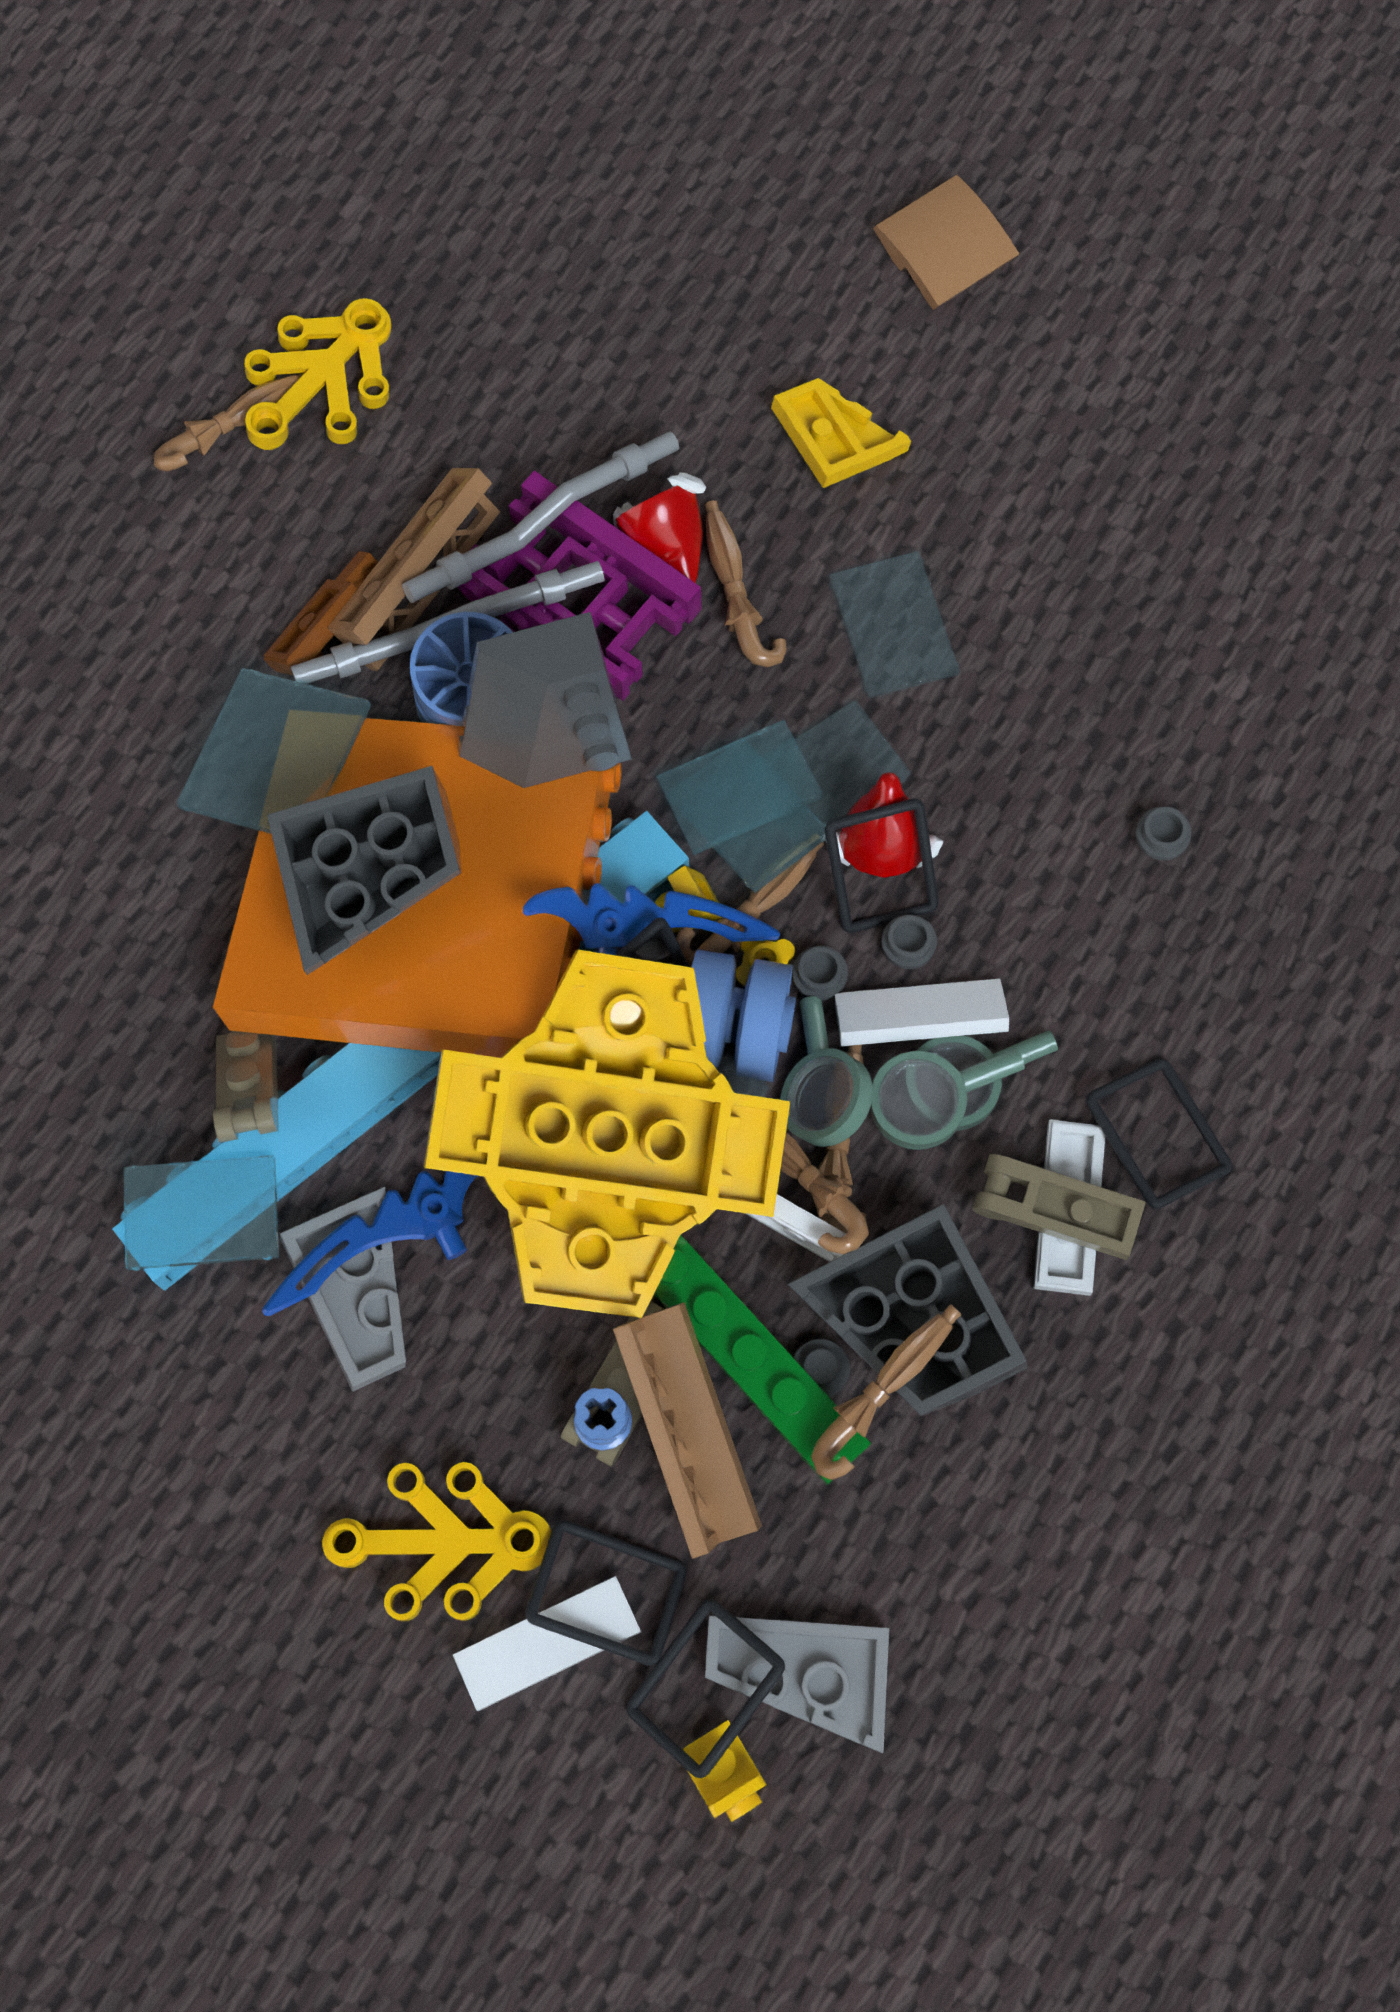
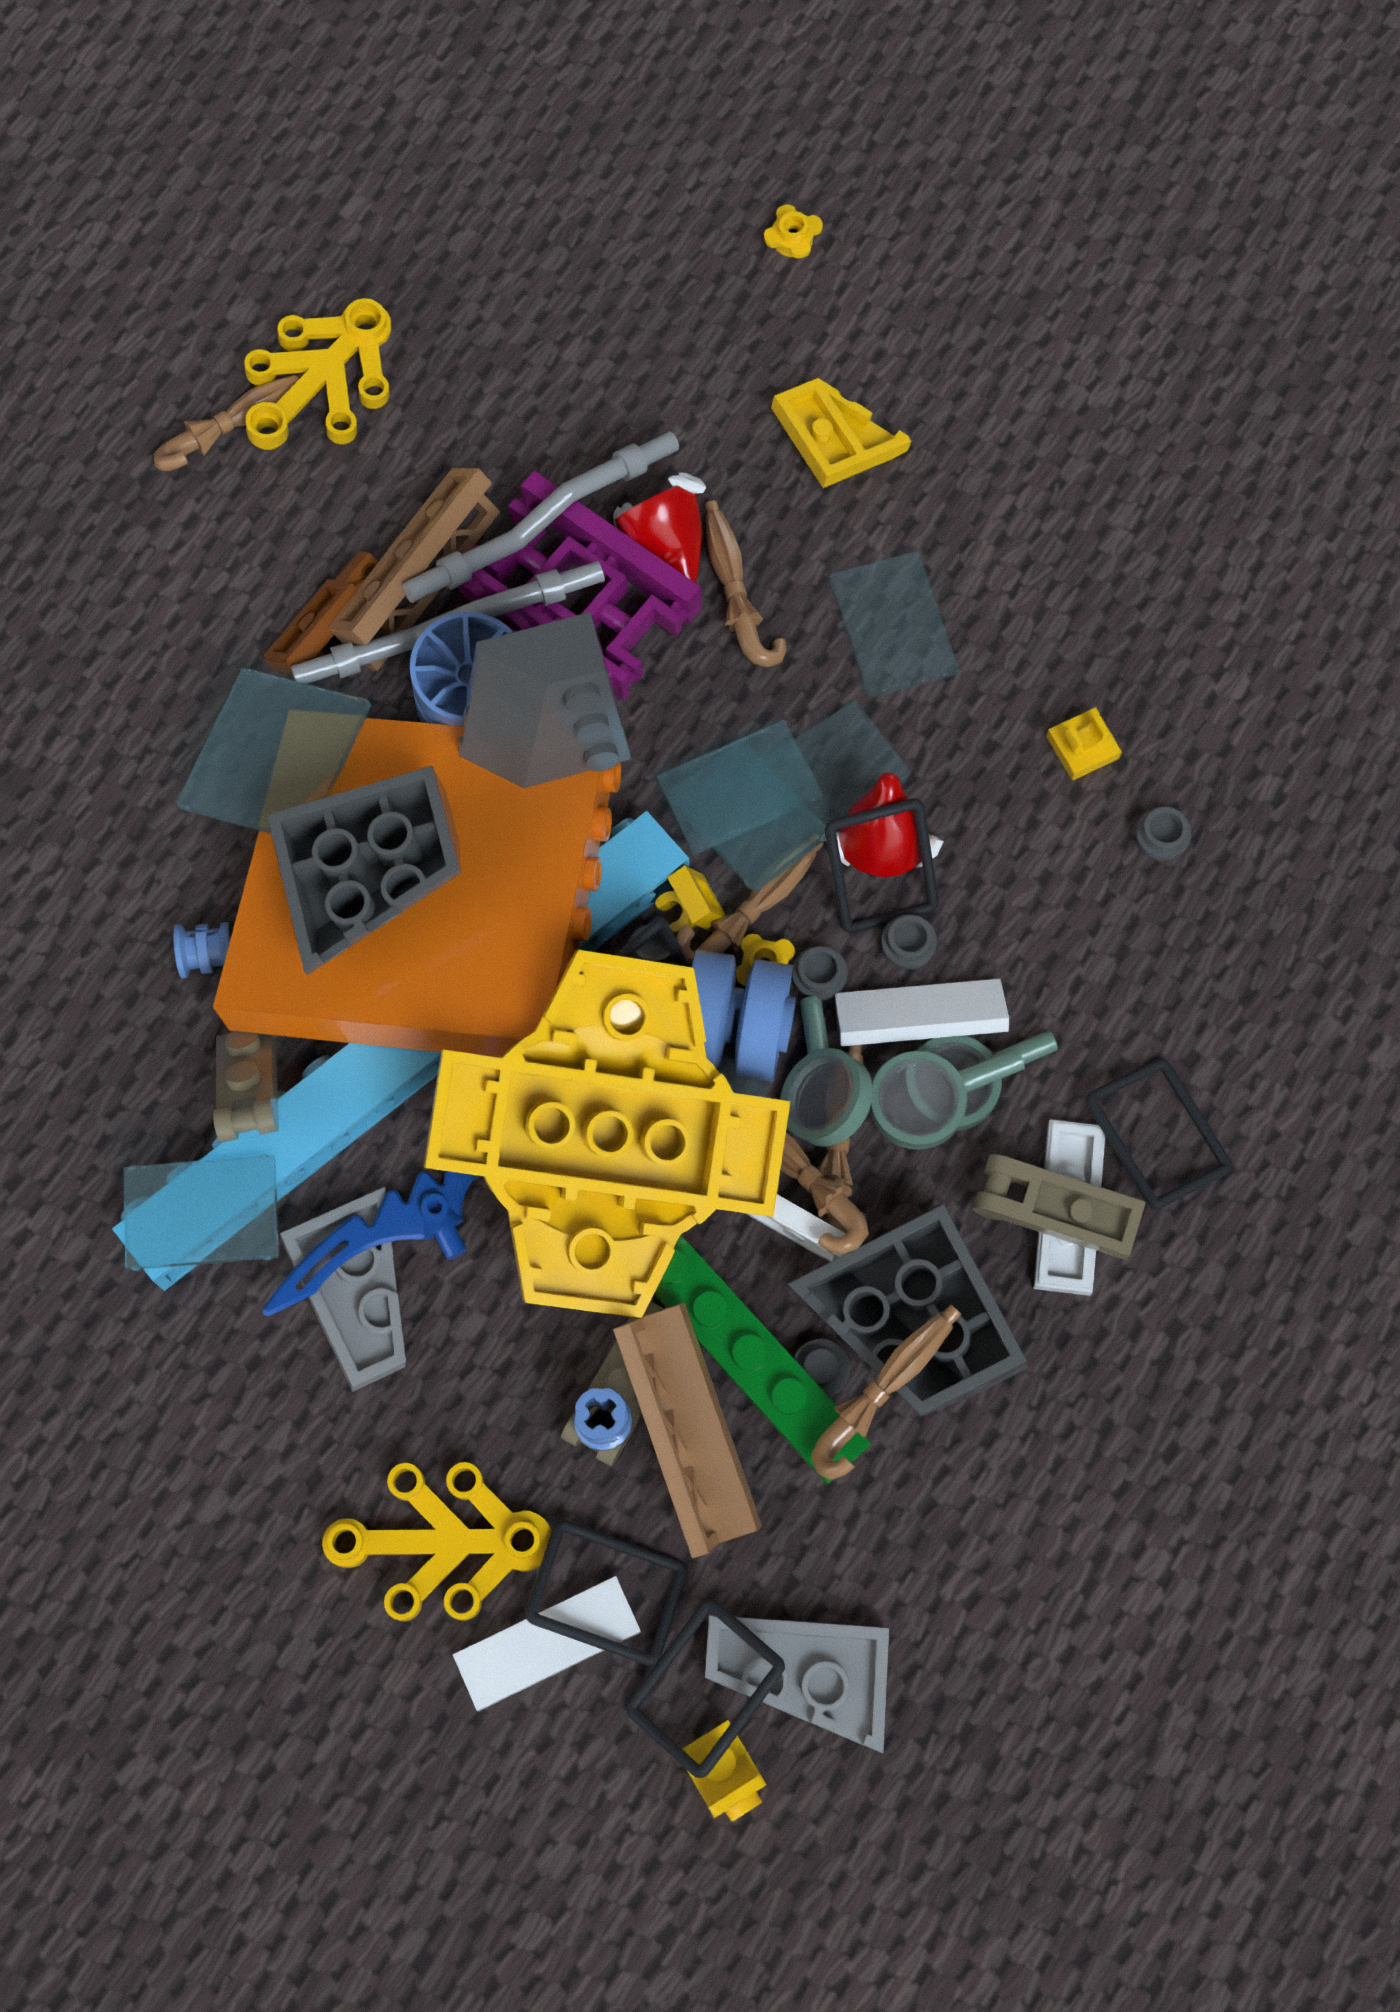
(201, 947): none -> medium blue bush
(610, 924): blue piece -> none
(793, 244): none -> yellow plate
(946, 241): medium nougat slope -> none
(1084, 743): none -> yellow tile

